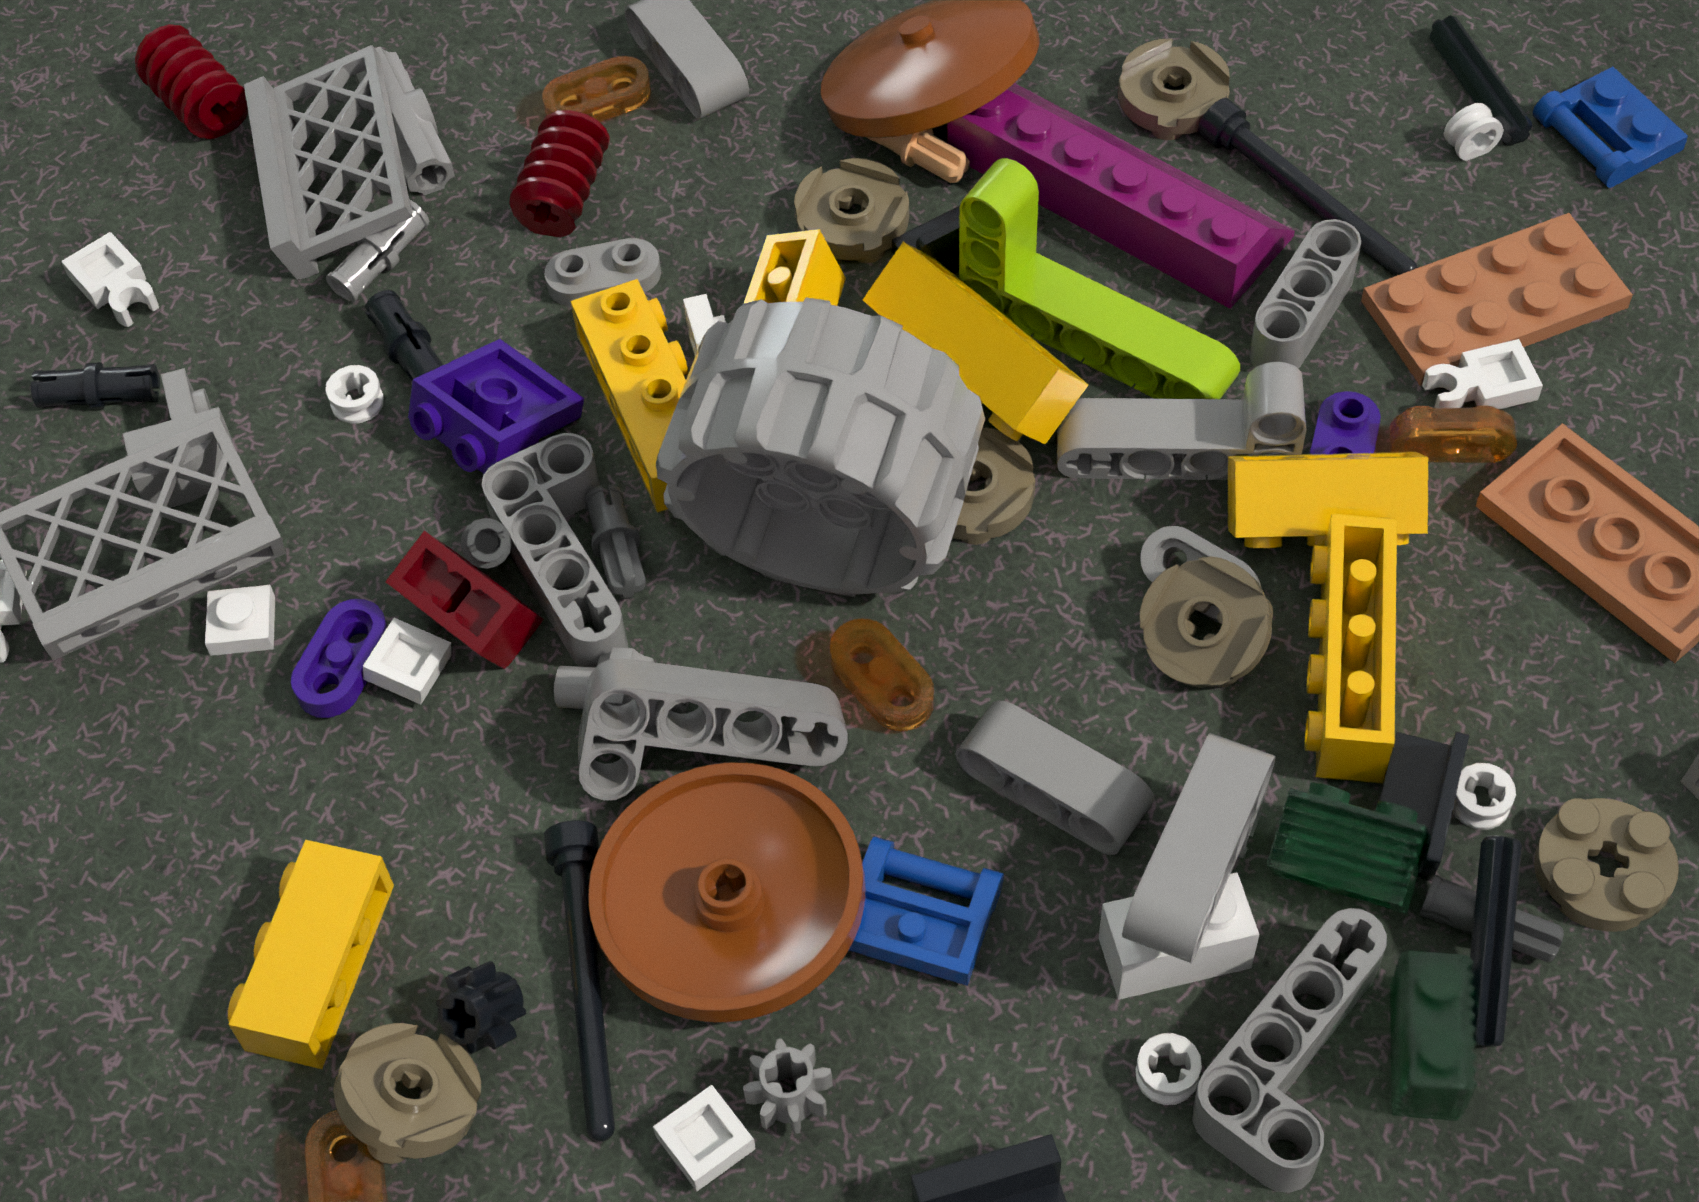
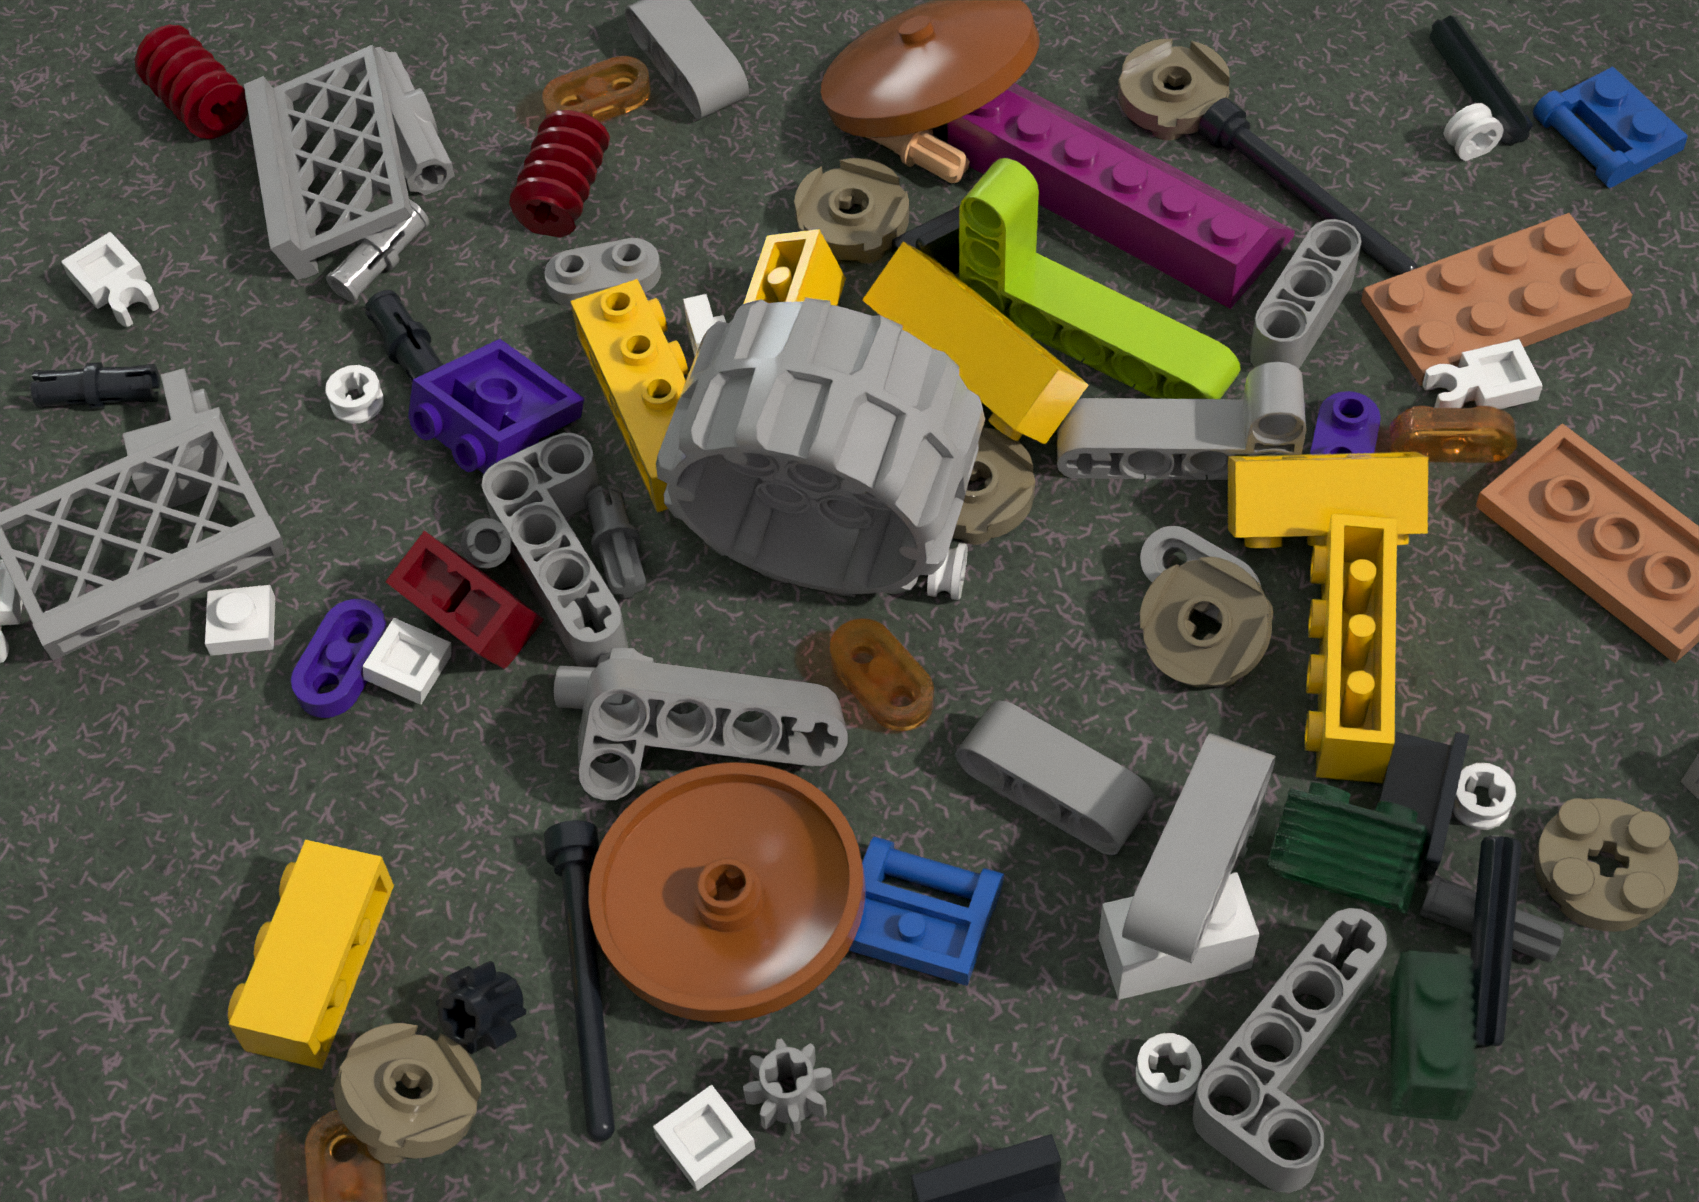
(951, 574): none -> white bush

